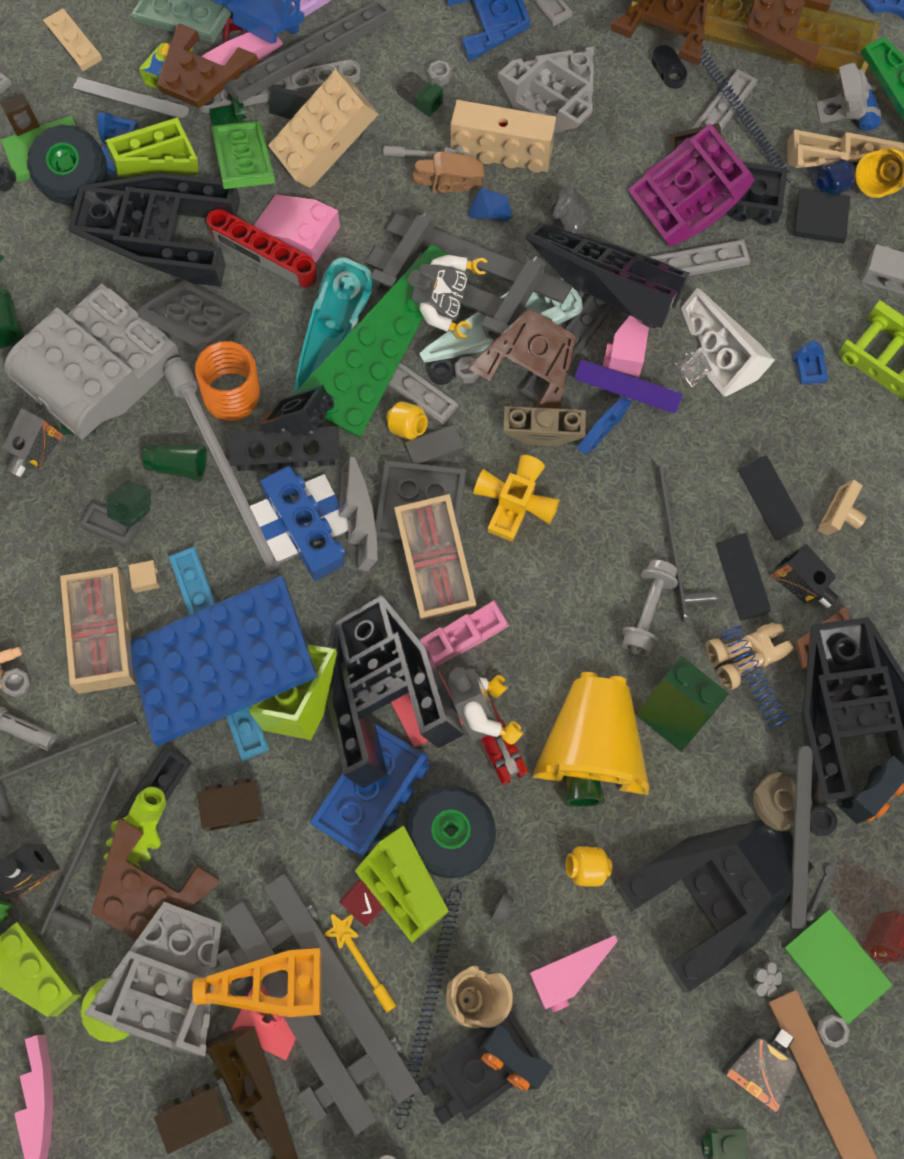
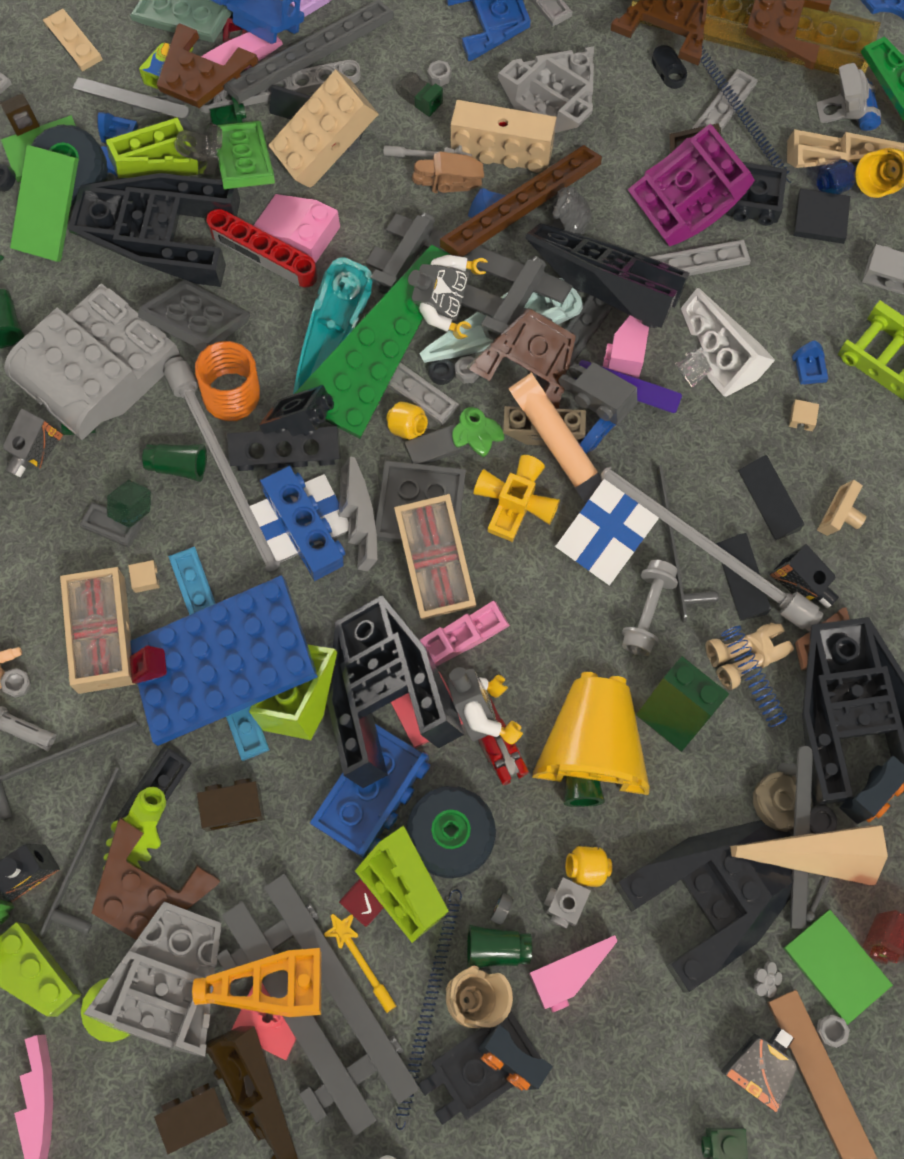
(44, 203): none -> bright green tile
(147, 664): none -> dark red slope
(203, 147): none -> clear smoke tile
(476, 434): none -> bright green plate
(497, 947): none -> dark green plant
(520, 202): none -> reddish brown plate
(556, 435): none -> light nougat piece
(566, 903): none -> light grey brick
(601, 392): none -> dark grey hinge
(622, 516): none -> flag
(804, 413): none -> tan piece
(843, 854): none -> tan wedge

